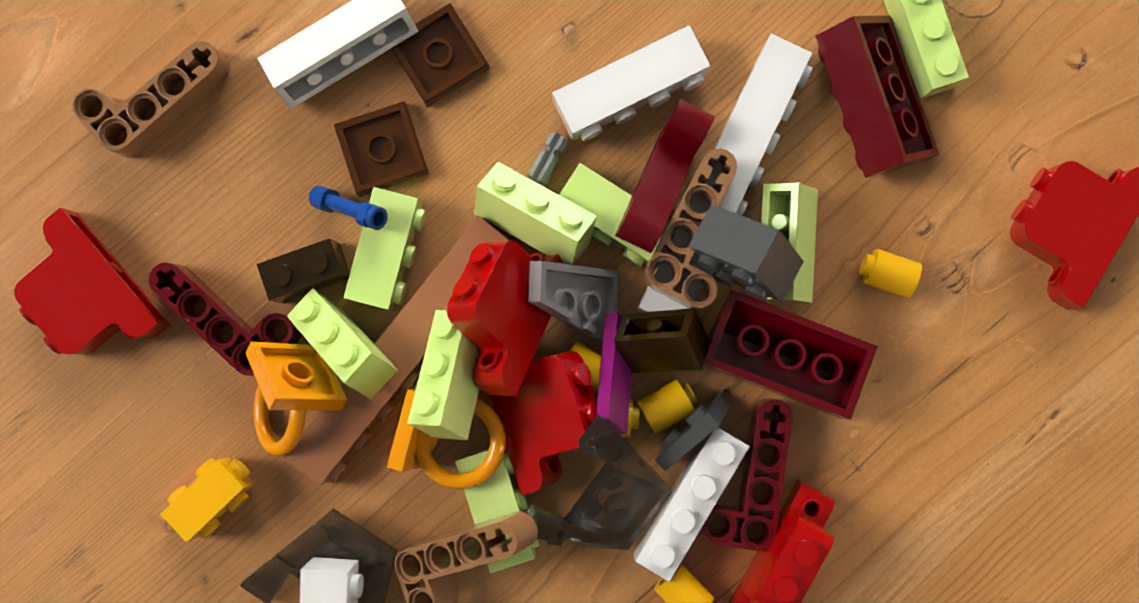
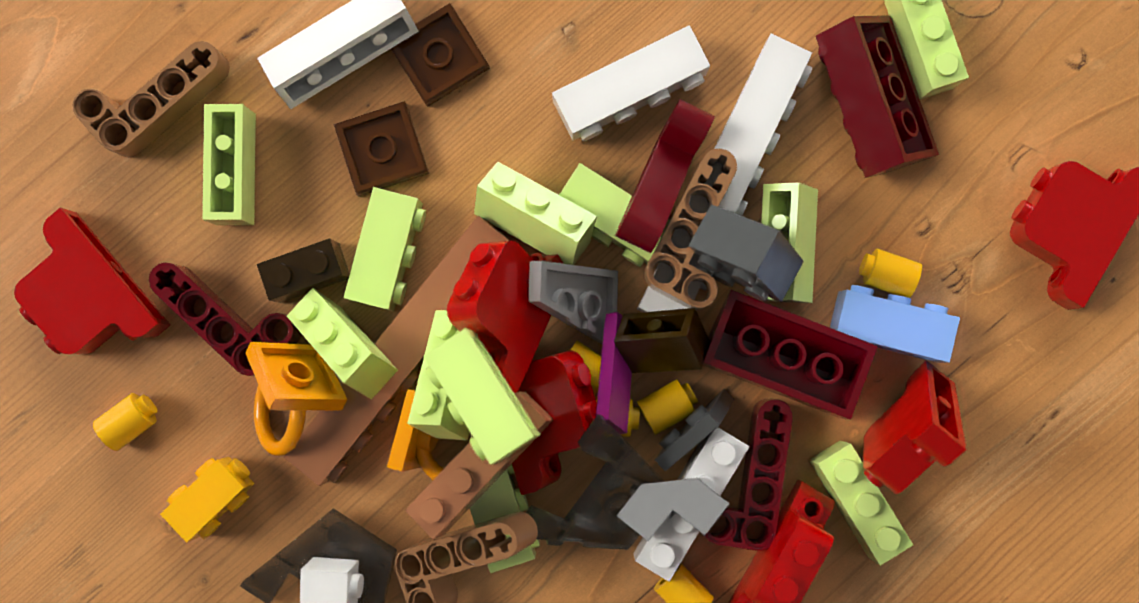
(125, 421): none -> yellow brick
(229, 164): none -> yellowish green brick
(366, 214): blue bar -> none
(466, 480): none -> nougat brick
(480, 397): none -> yellowish green brick
(548, 158): light grey axle -> none
(656, 500): none -> light grey tile
(860, 502): none -> yellowish green brick
(896, 324): none -> light blue brick
(915, 431): none -> red brick

